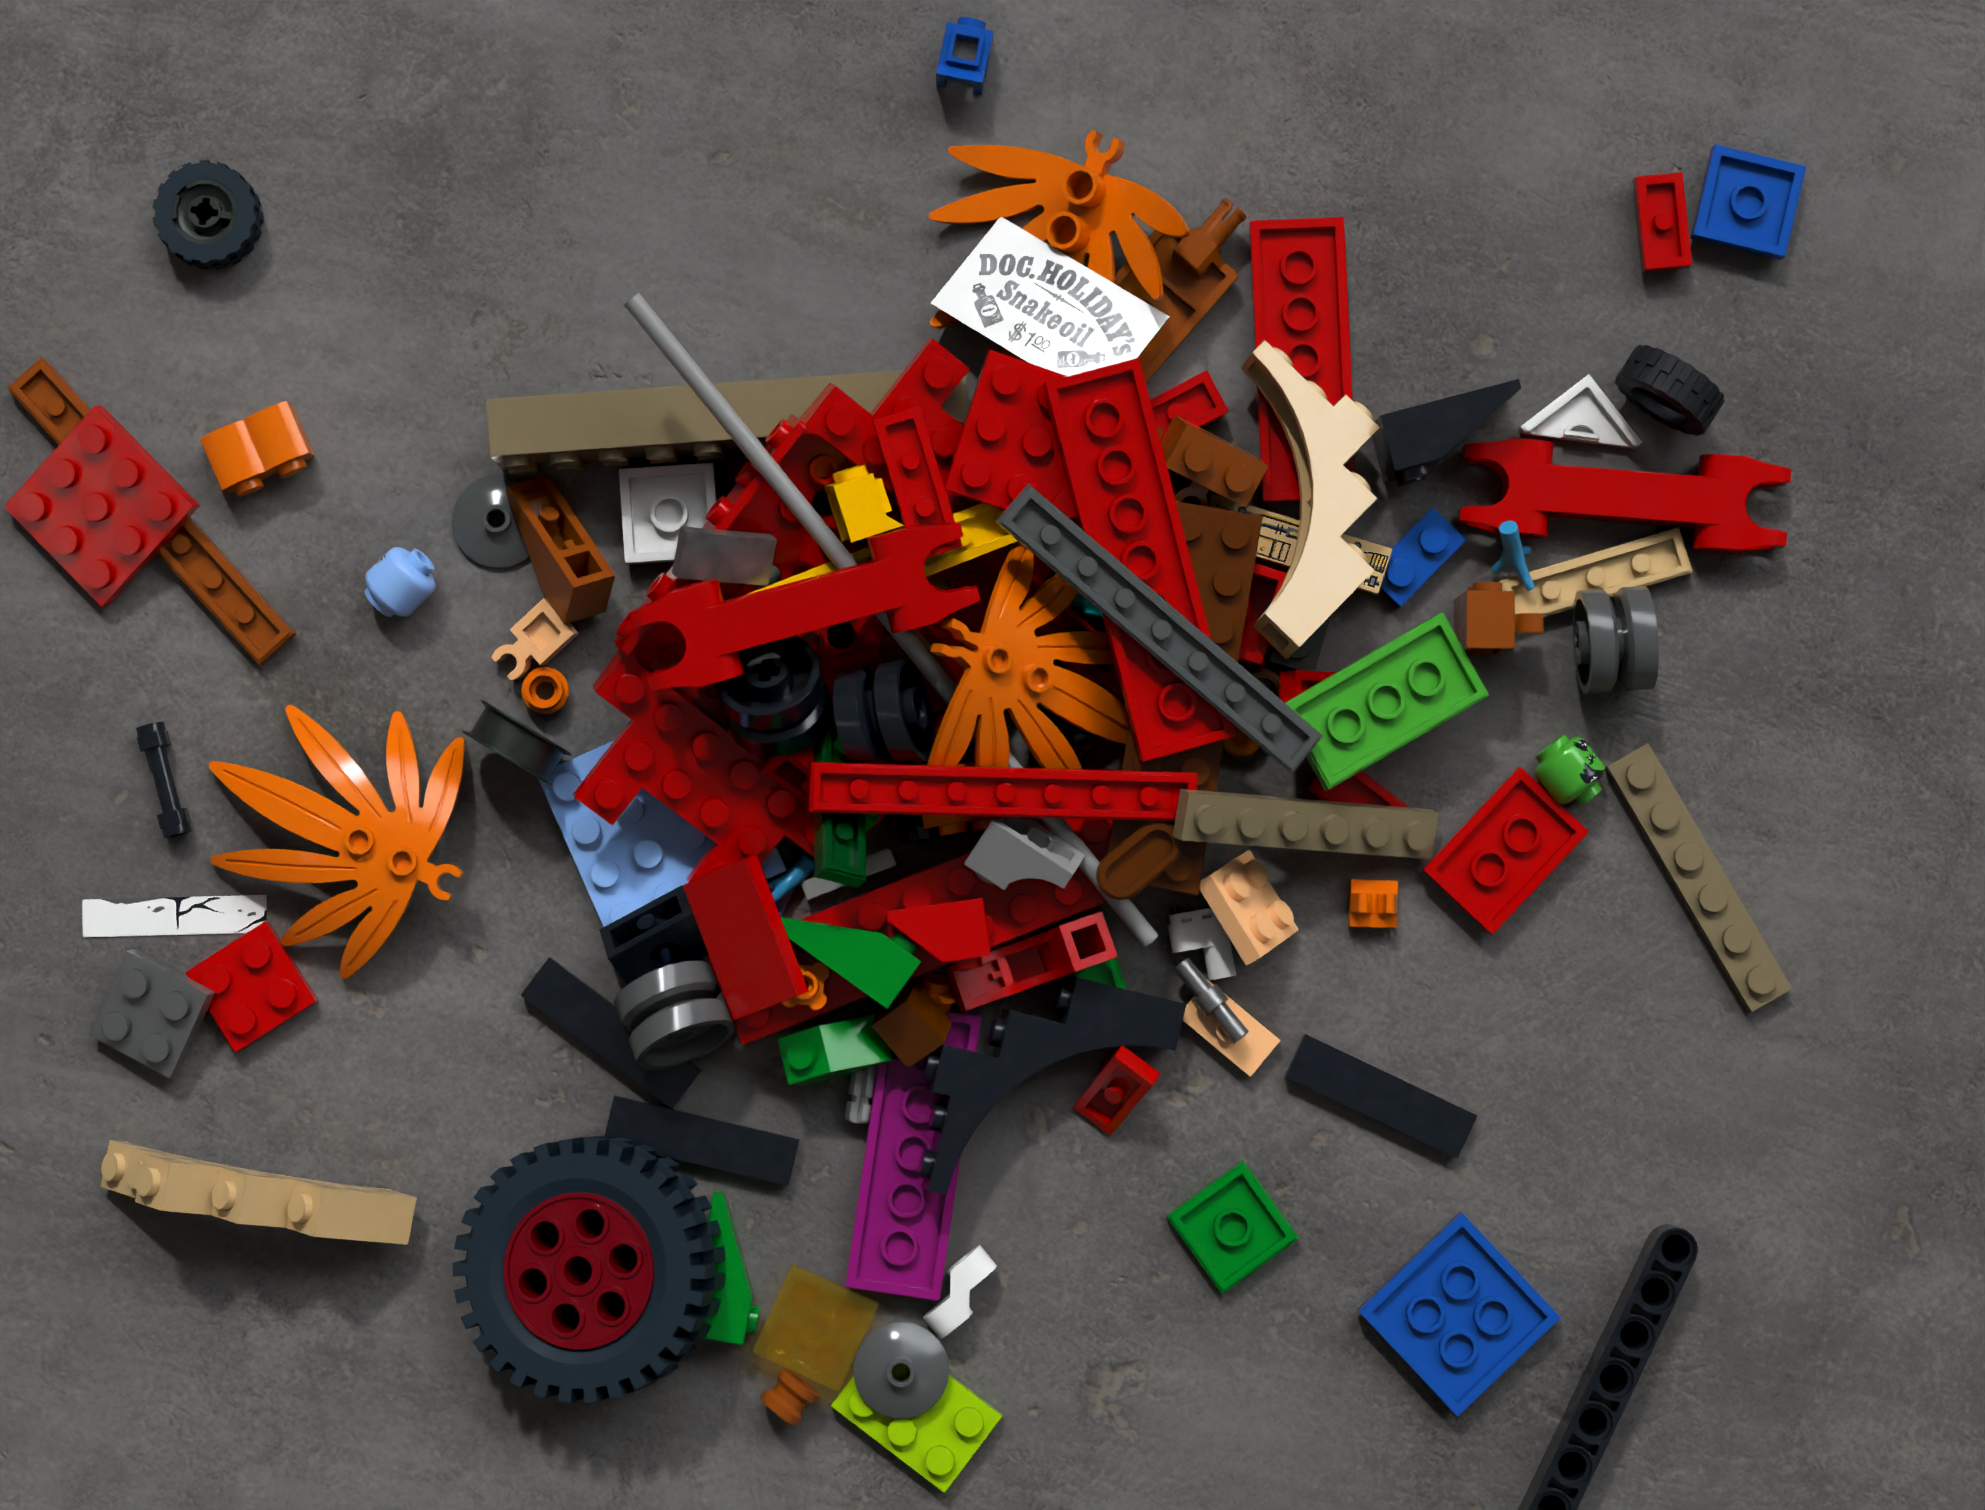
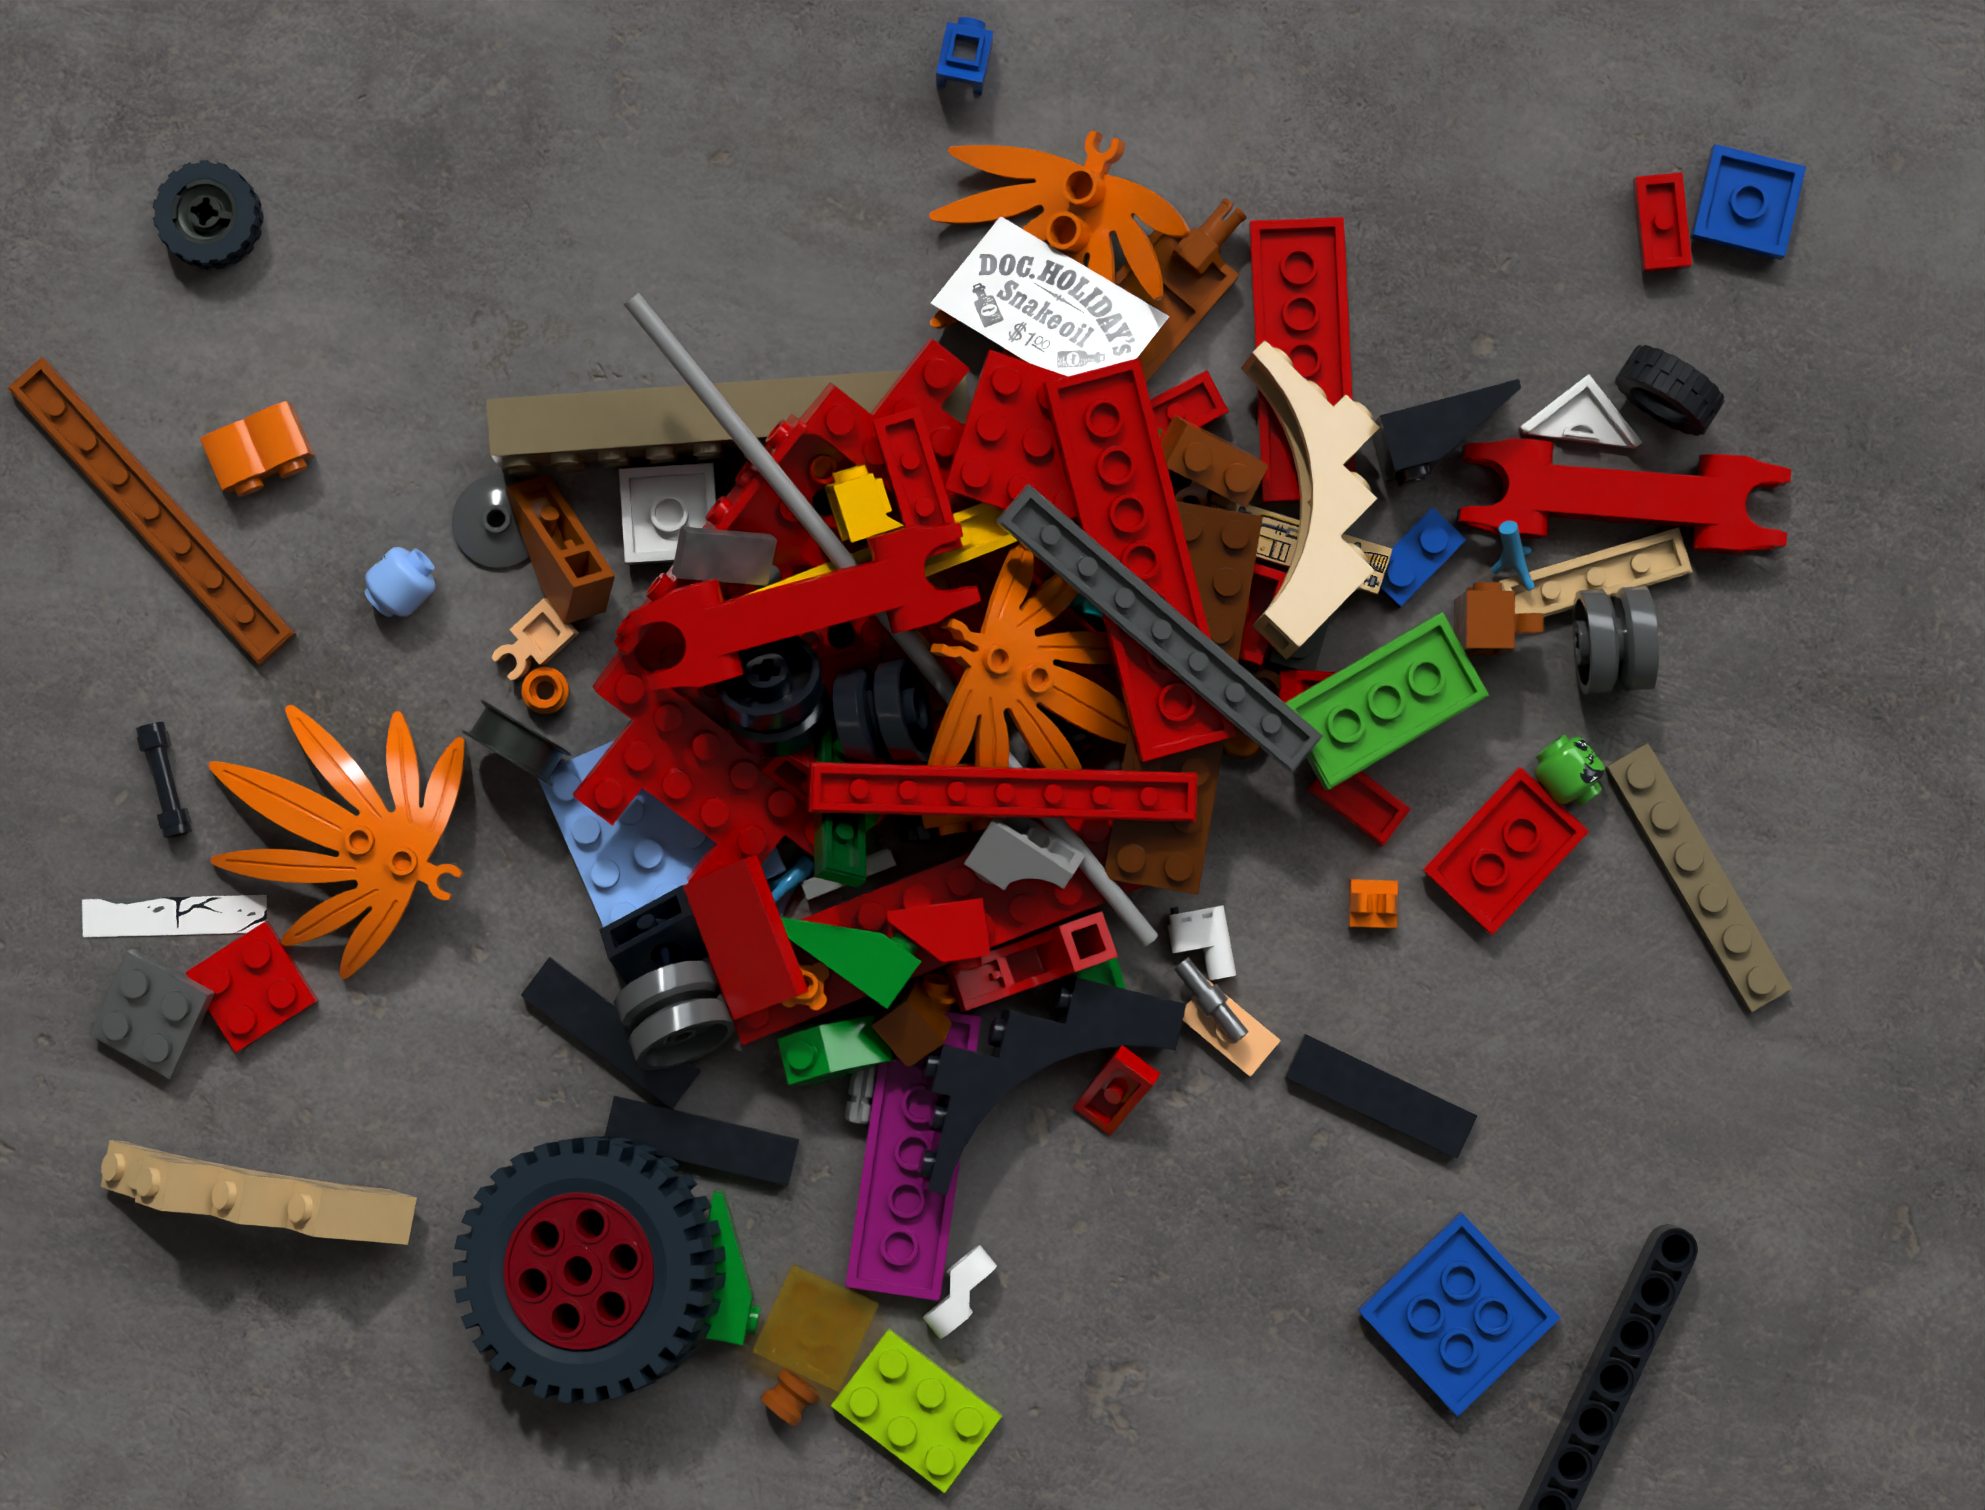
(101, 505): red plate -> none
(908, 1345): dark grey dish -> none
(1138, 860): reddish brown tile -> none
(1232, 1226): green tile -> none
(1248, 907): light nougat plate -> none
(1305, 824): dark tan plate -> none

